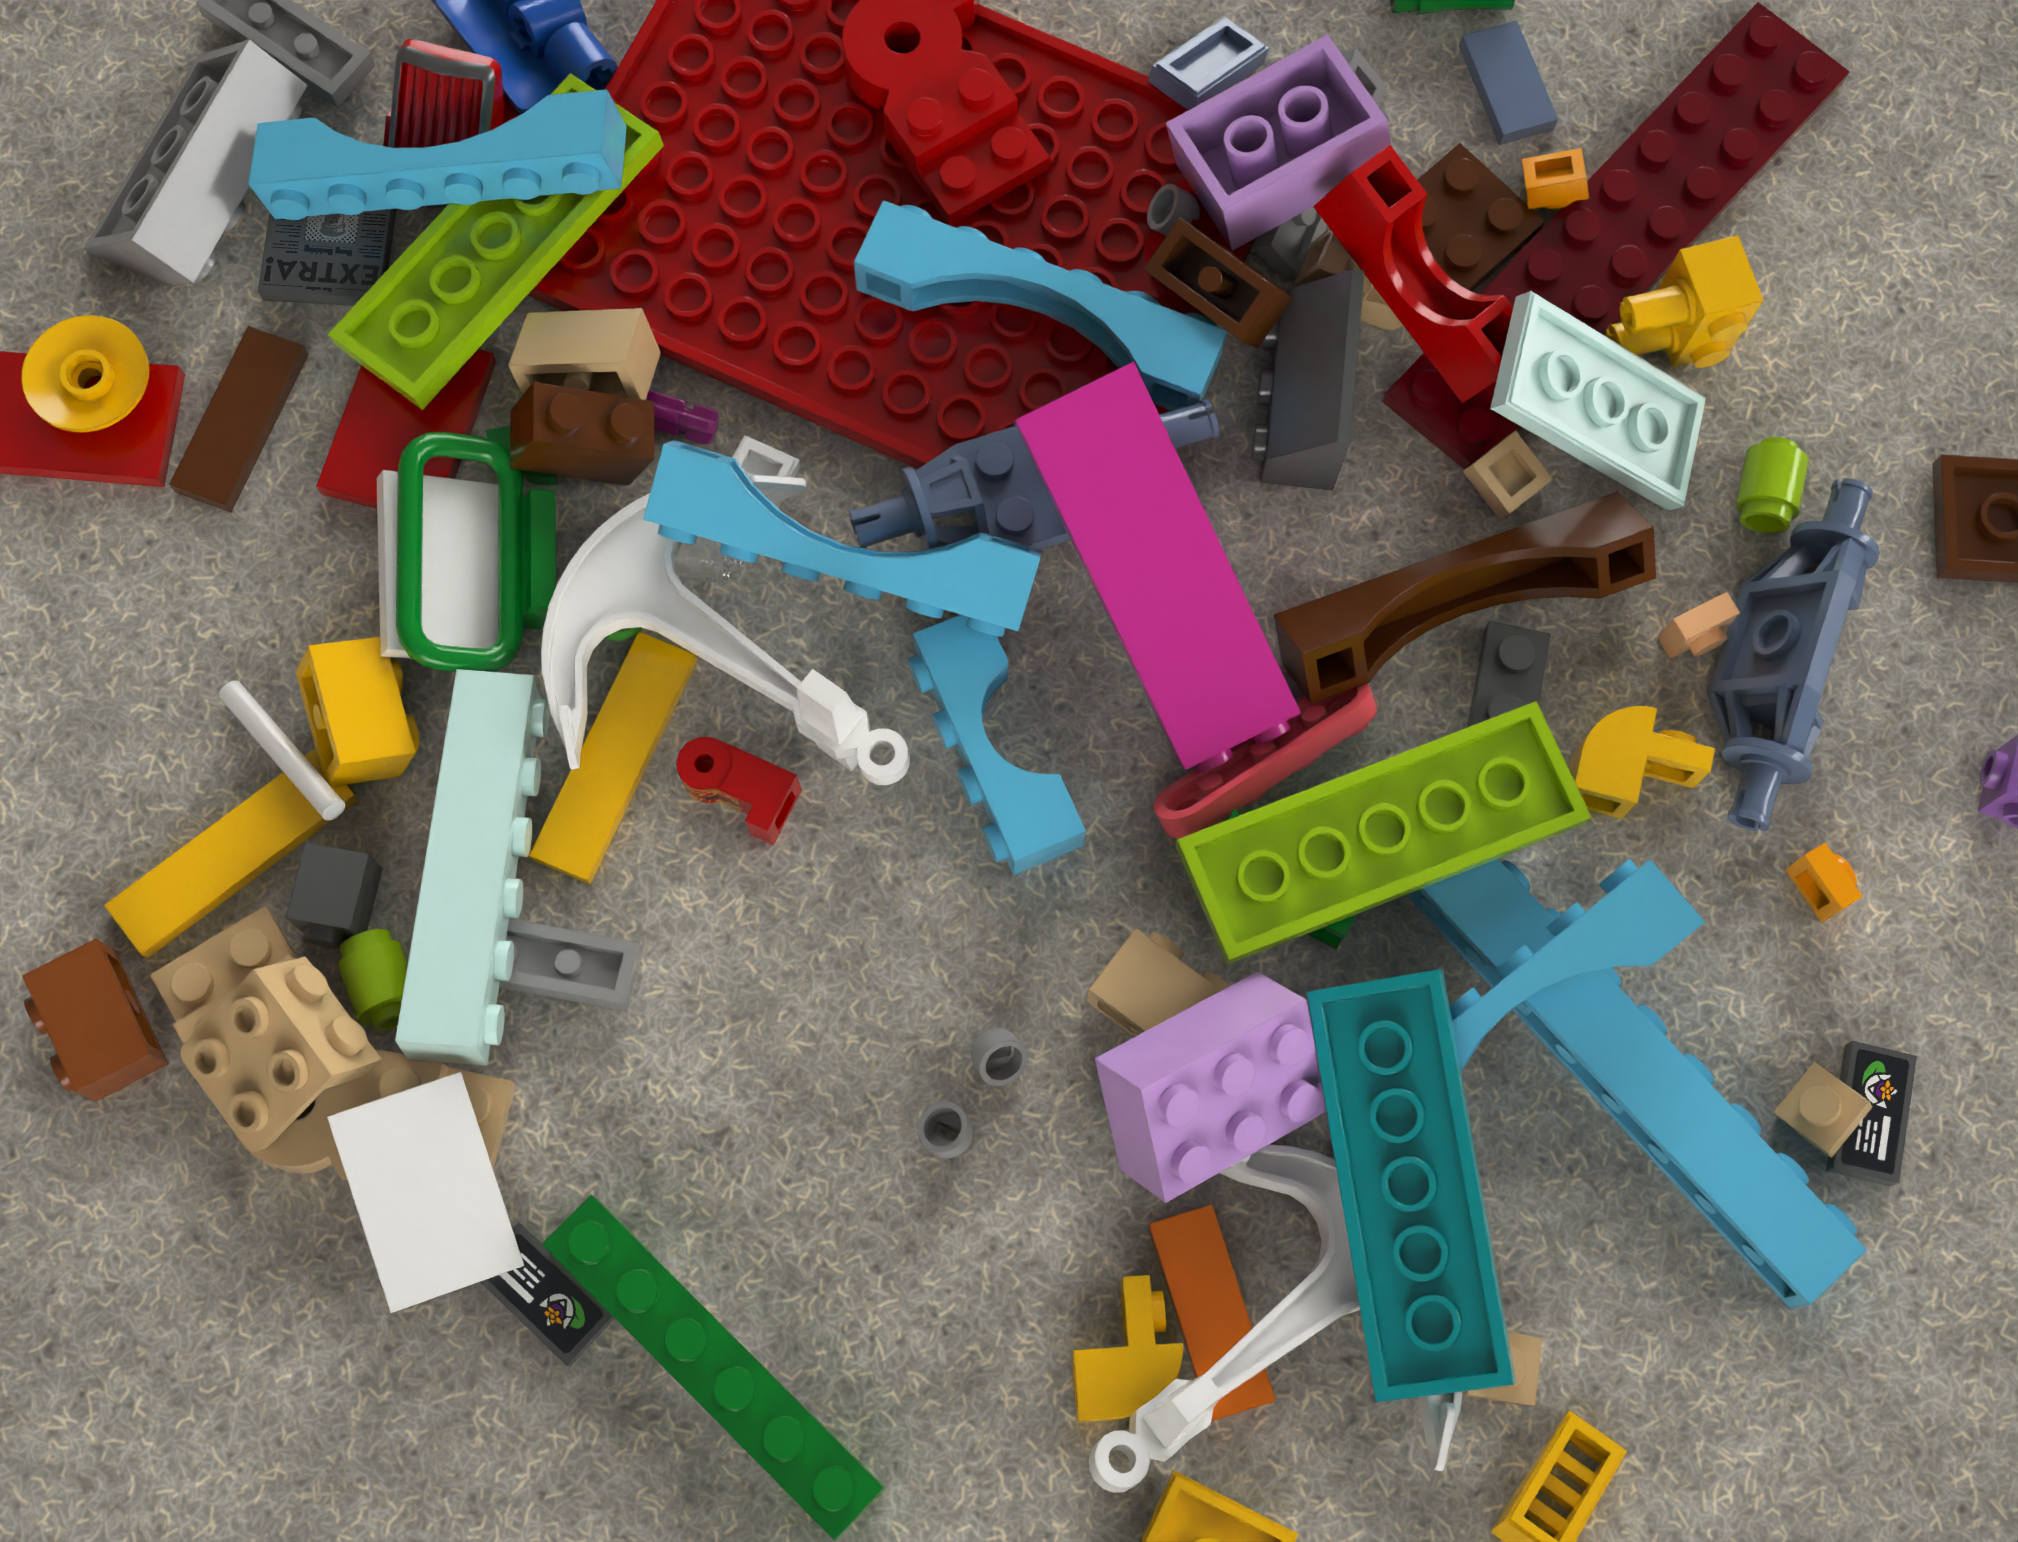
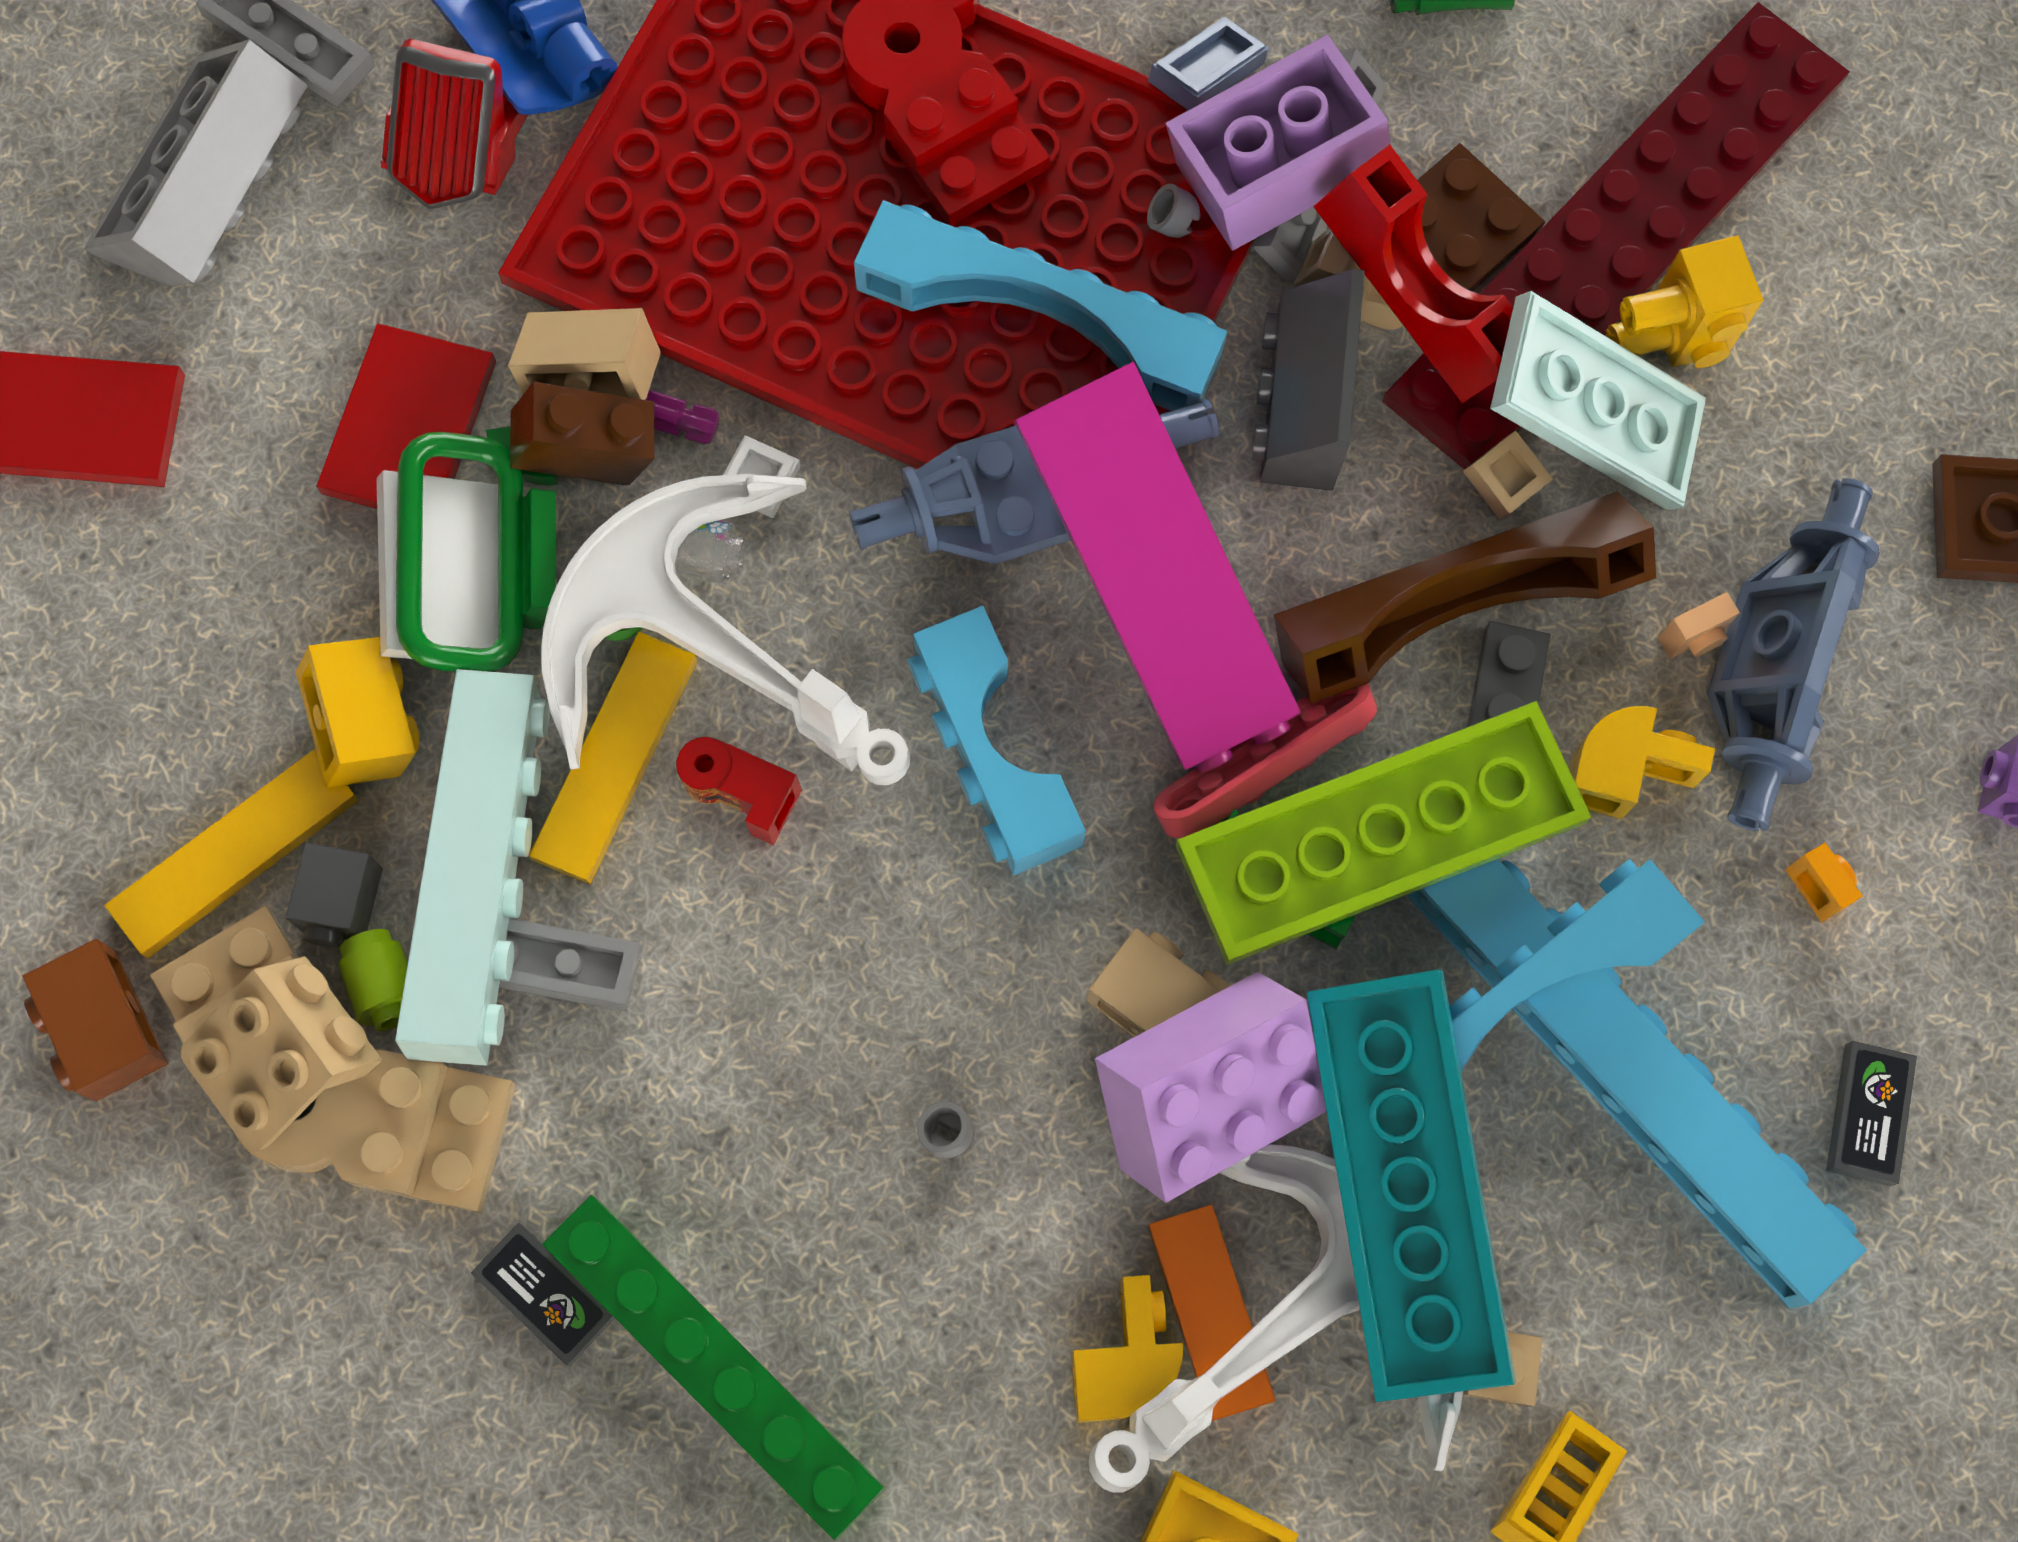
(71, 355): yellow dish -> none
(239, 419): reddish brown tile -> none
(282, 750): white bar -> none
(326, 257): dark grey tile -> none
(425, 1191): white tile -> none
(472, 274): lime plate -> none
(550, 149): medium azure arch -> none
(715, 499): medium azure arch -> none
(994, 1061): light grey hinge -> none
(1218, 283): reddish brown brick -> none
(1508, 82): sand blue tile -> none
(1555, 179): light orange plate -> none
(1771, 485): lime brick -> none
(1822, 1109): tan plate -> none

